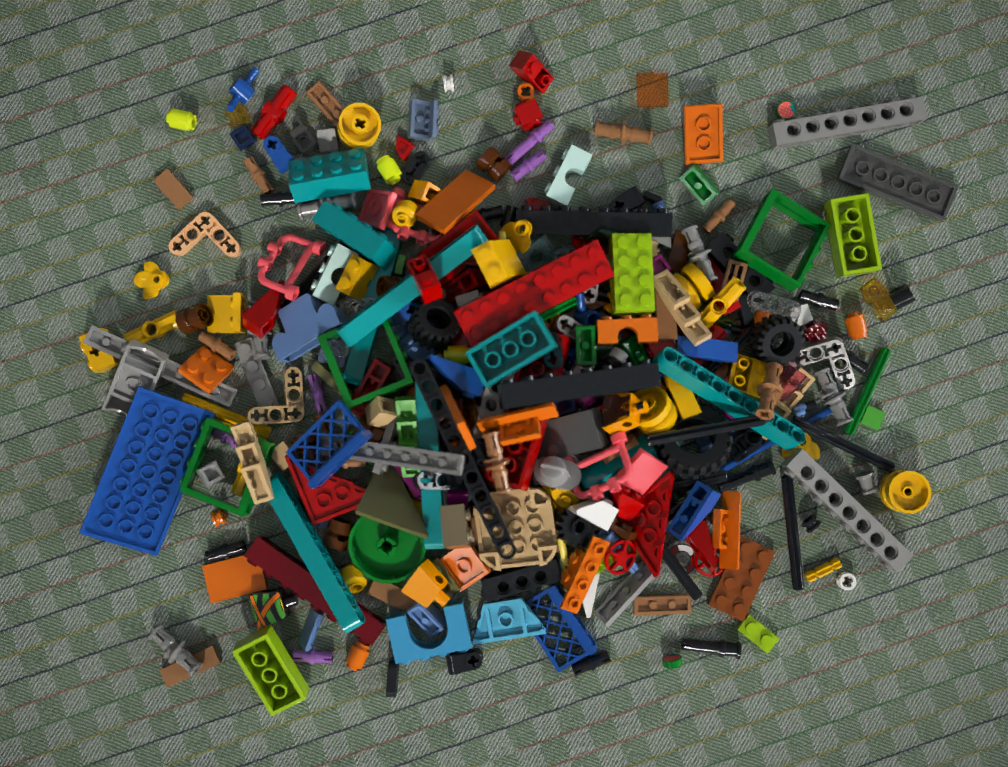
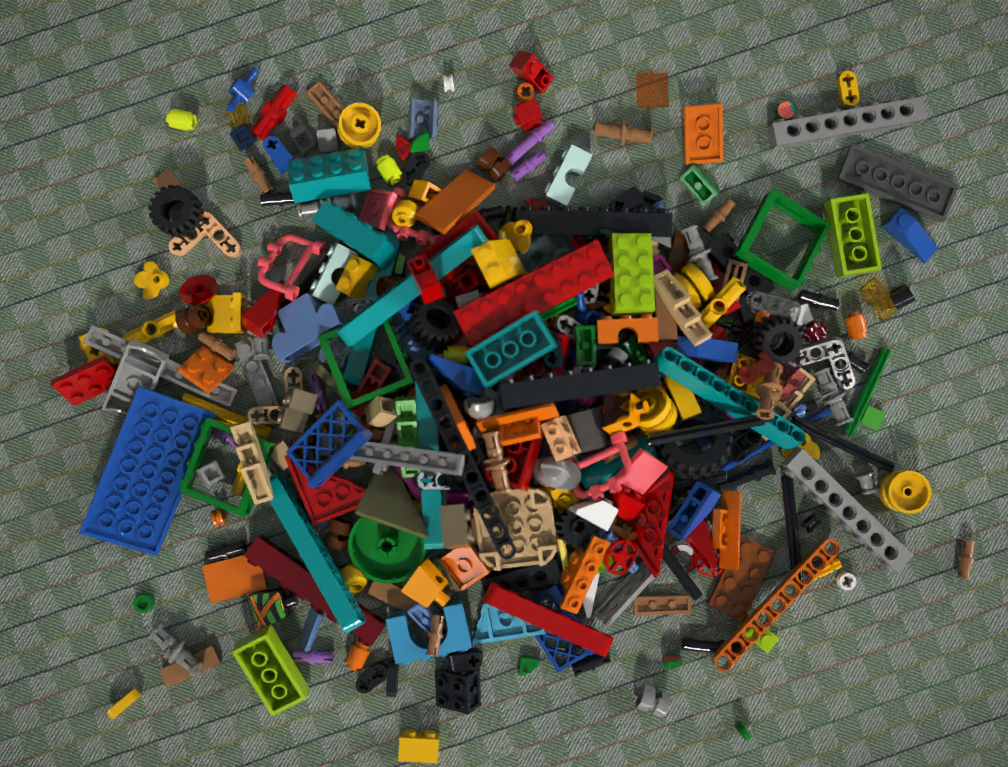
(85, 381): none -> red plate
(123, 704): none -> yellow beam
(143, 602): none -> green tile
(165, 201): none -> black tyre
(198, 289): none -> red dish
(296, 409): none -> dark tan brick
(375, 681): none -> black beam
(418, 746): none -> yellow brick
(420, 143): none -> green tile
(435, 635): none -> medium nougat pin
(458, 691): none -> black bracket
(479, 407): none -> light grey hair
(527, 664): none -> green tile
(548, 619): none -> red beam
(561, 438): none -> light nougat brick
(651, 700): none -> light grey wheel
(743, 730): none -> green tile
(755, 370): none -> clear red leg
(784, 599): none -> orange beam
(852, 89): none -> yellow beam
(910, 234): none -> blue slope
(966, 559): none -> medium nougat pin

